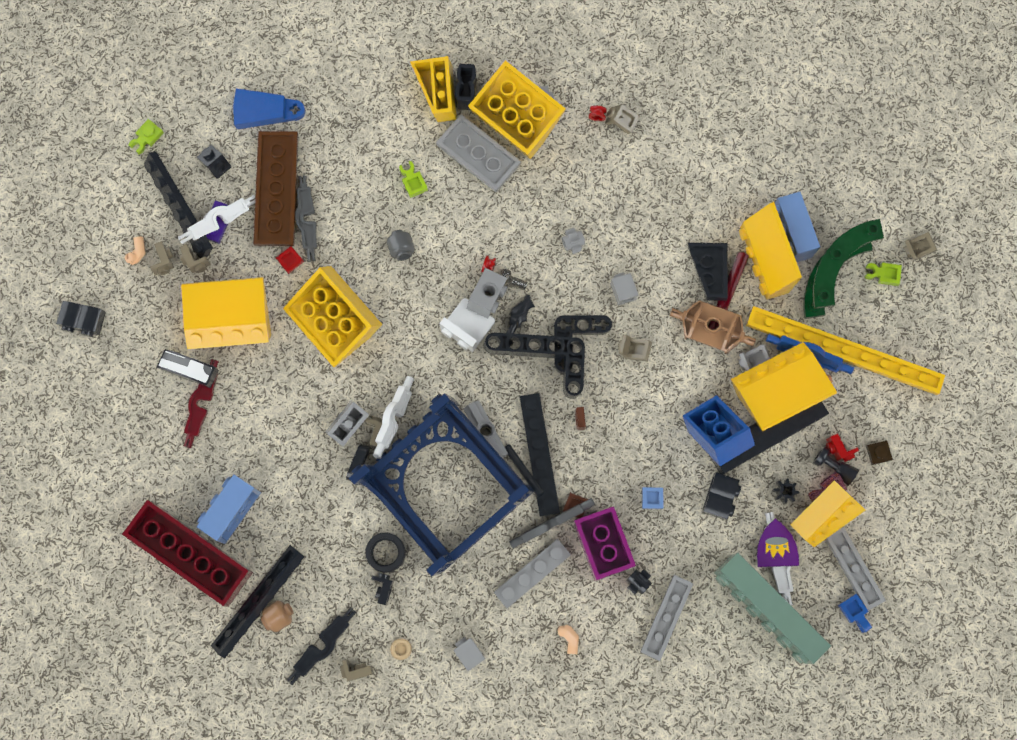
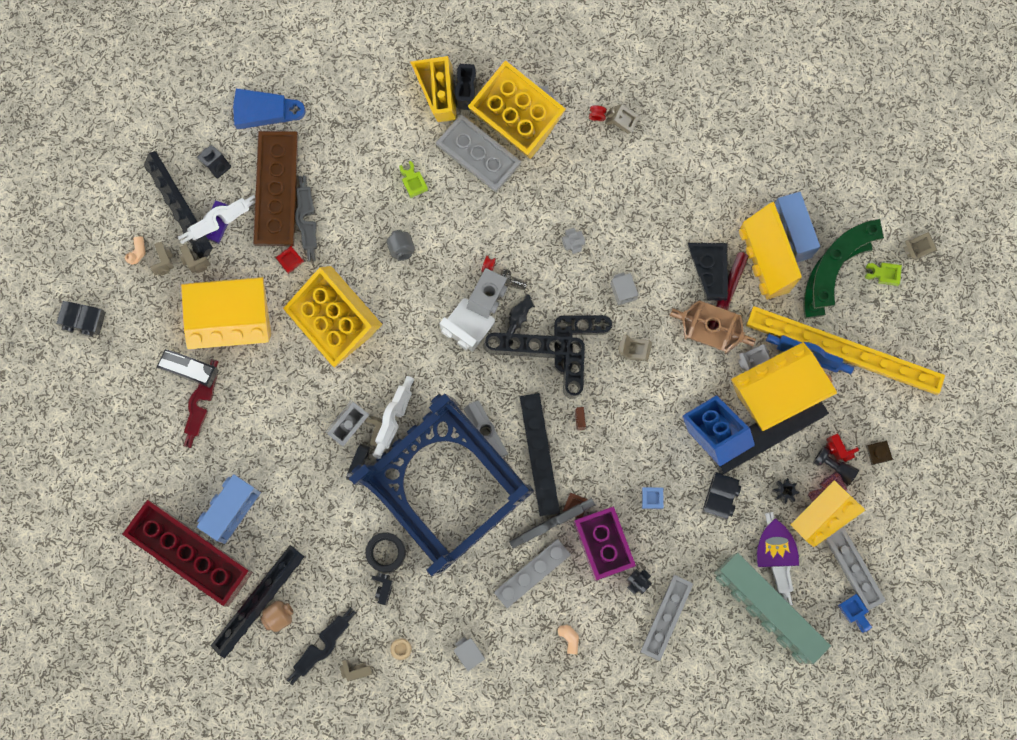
(147, 134): lime plate -> none
(524, 471): black bar -> none

